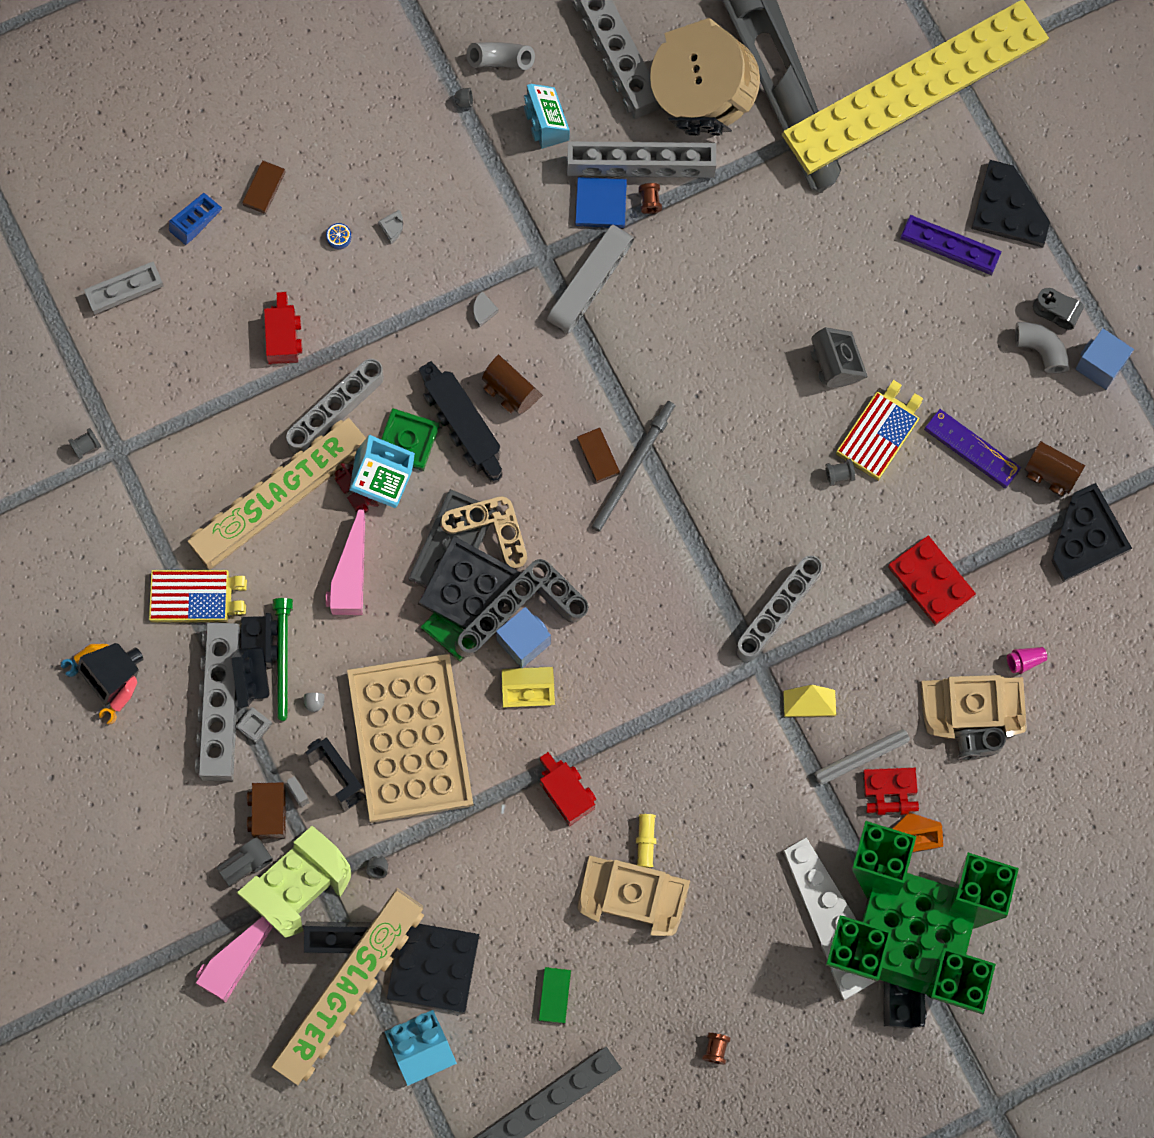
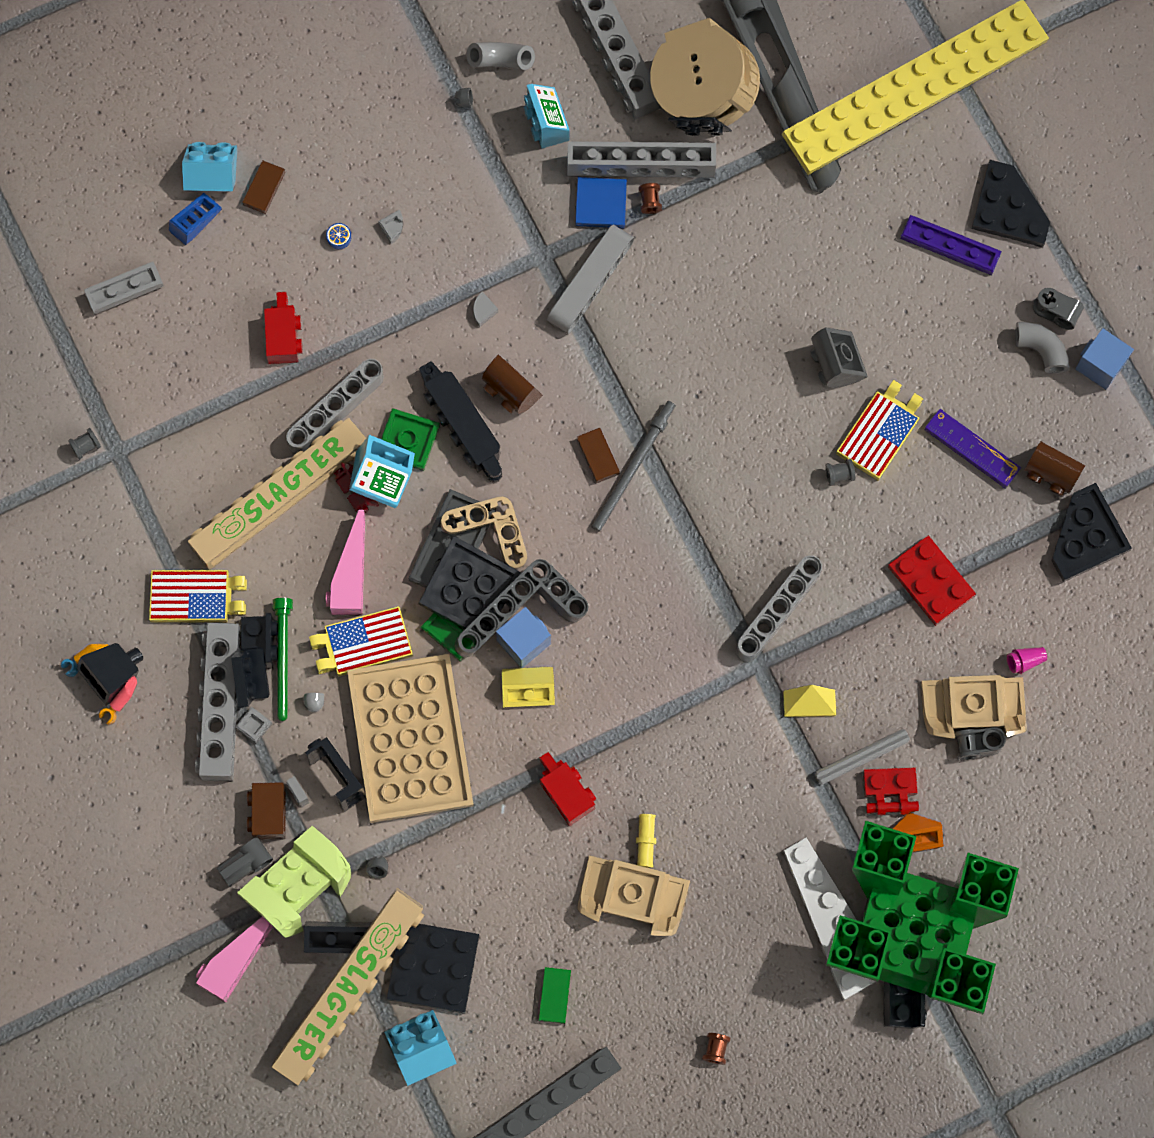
(209, 167): none -> medium azure slope
(363, 642): none -> tile

